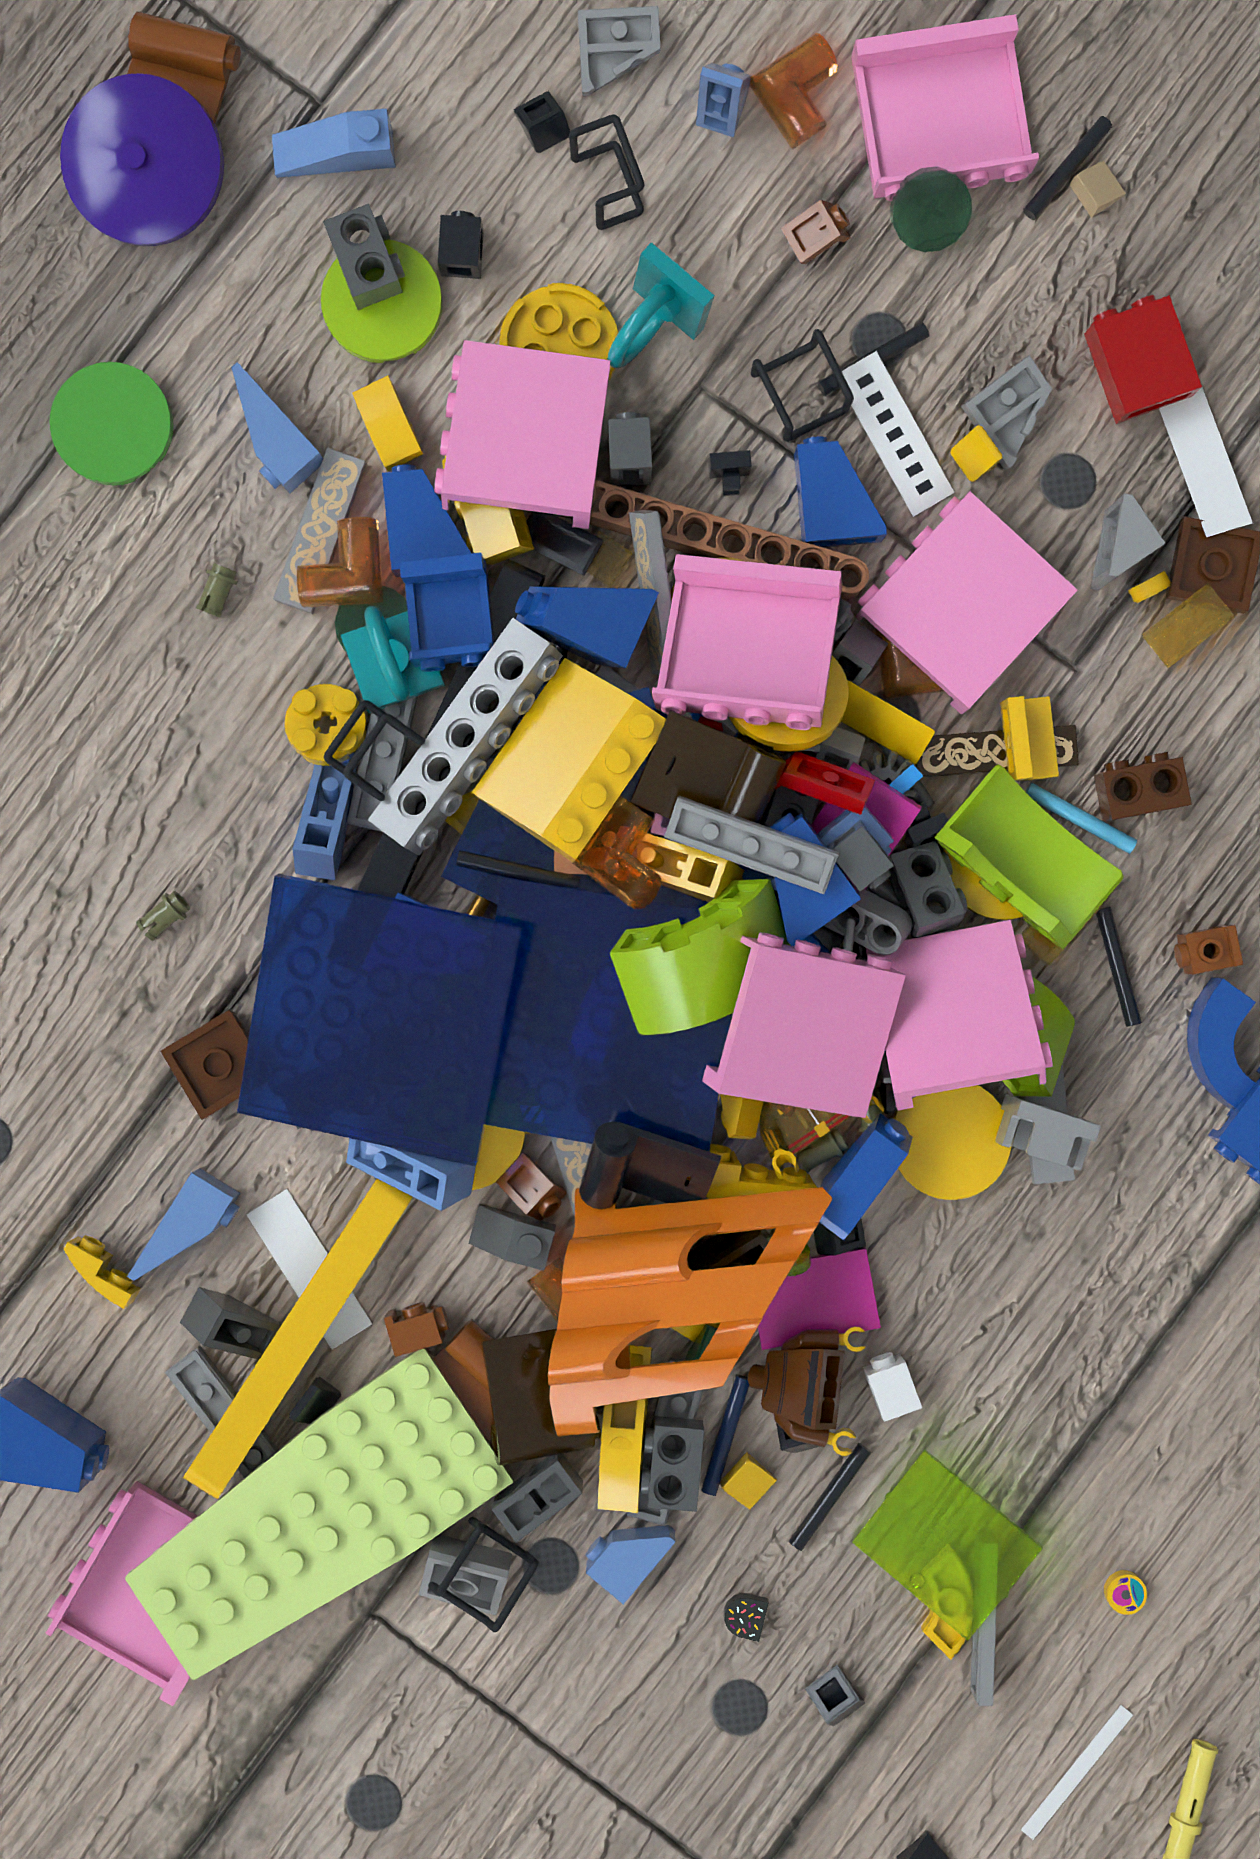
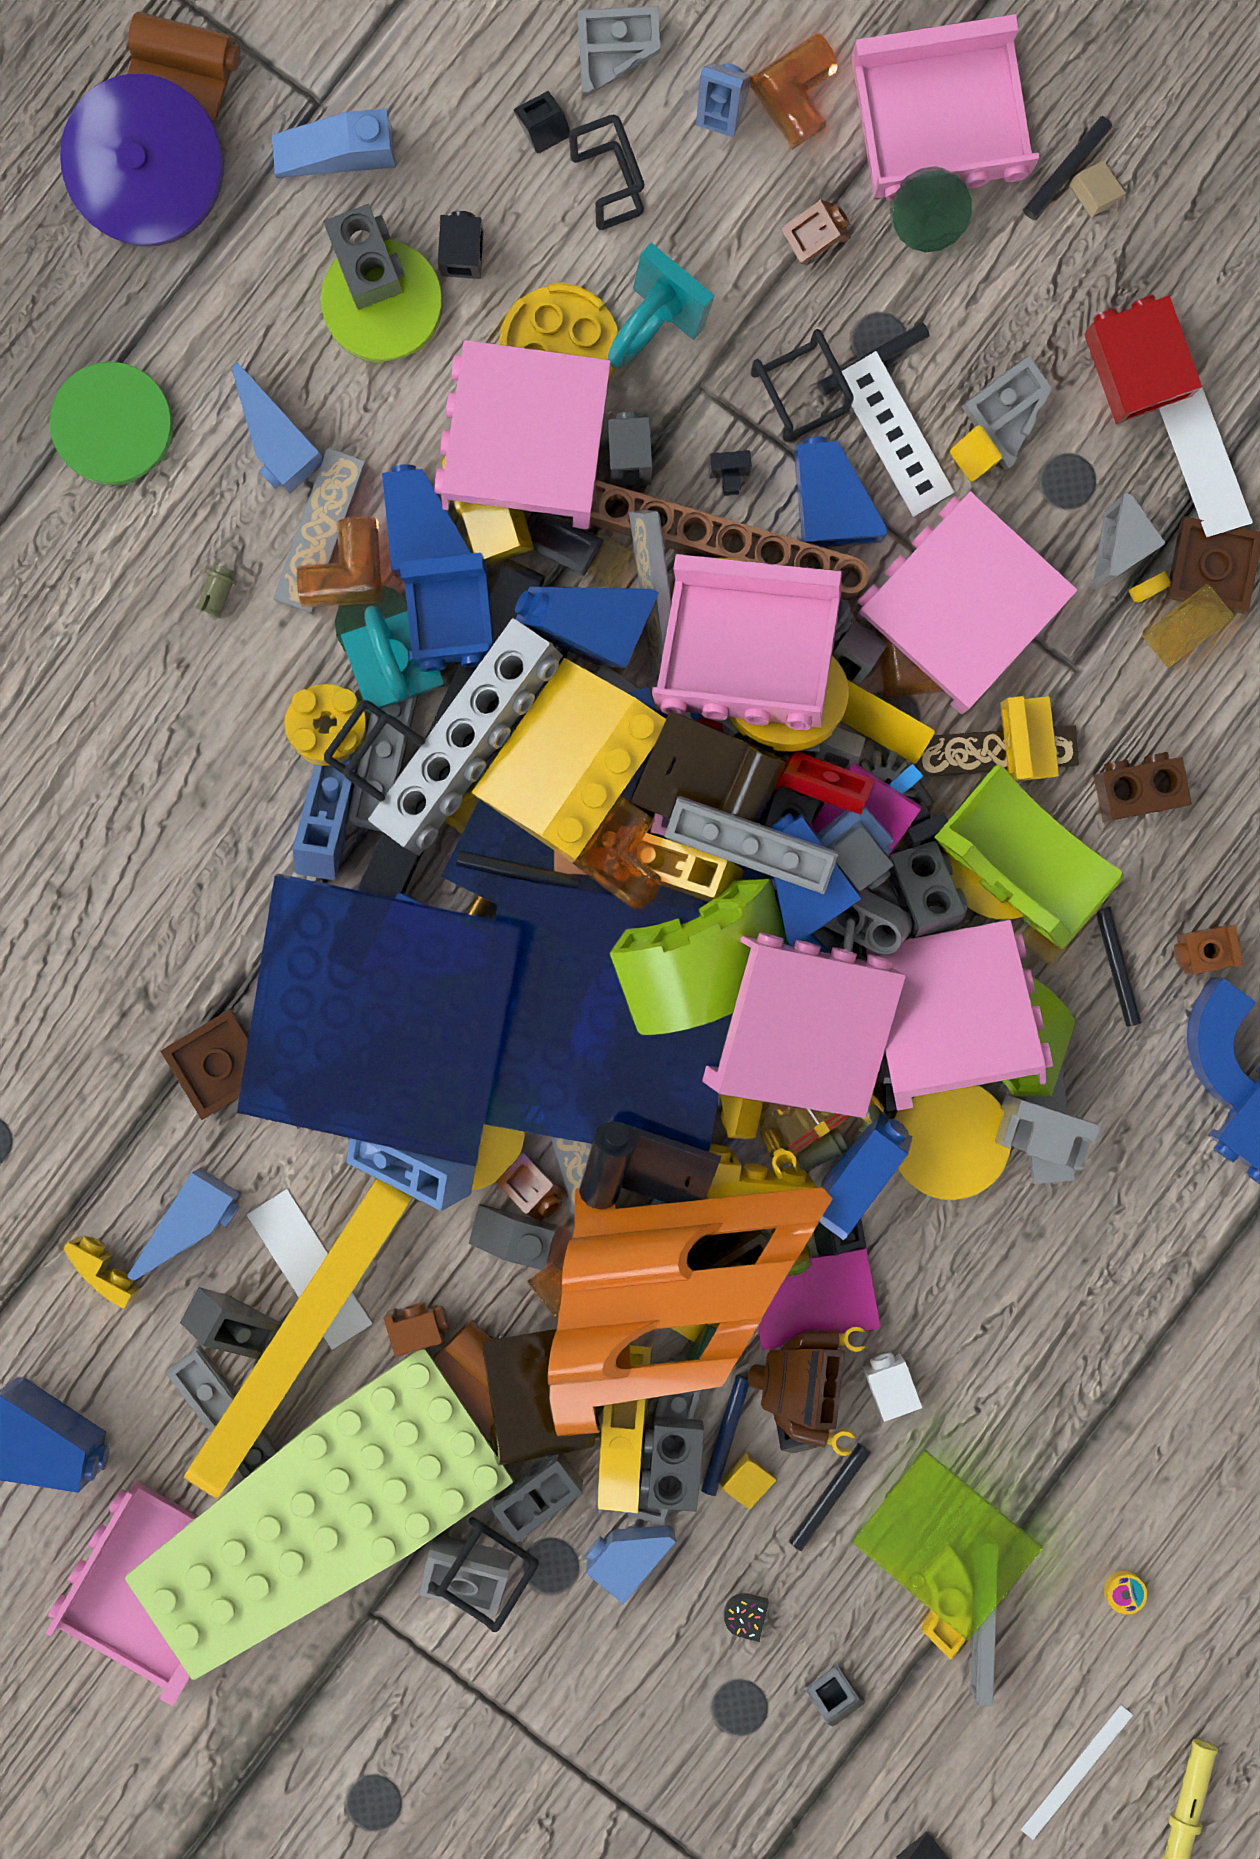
(164, 914): olive pin -> none
(315, 1401): black slope -> none
(387, 423): yellow slope -> none
(1081, 818): medium azure bar -> none

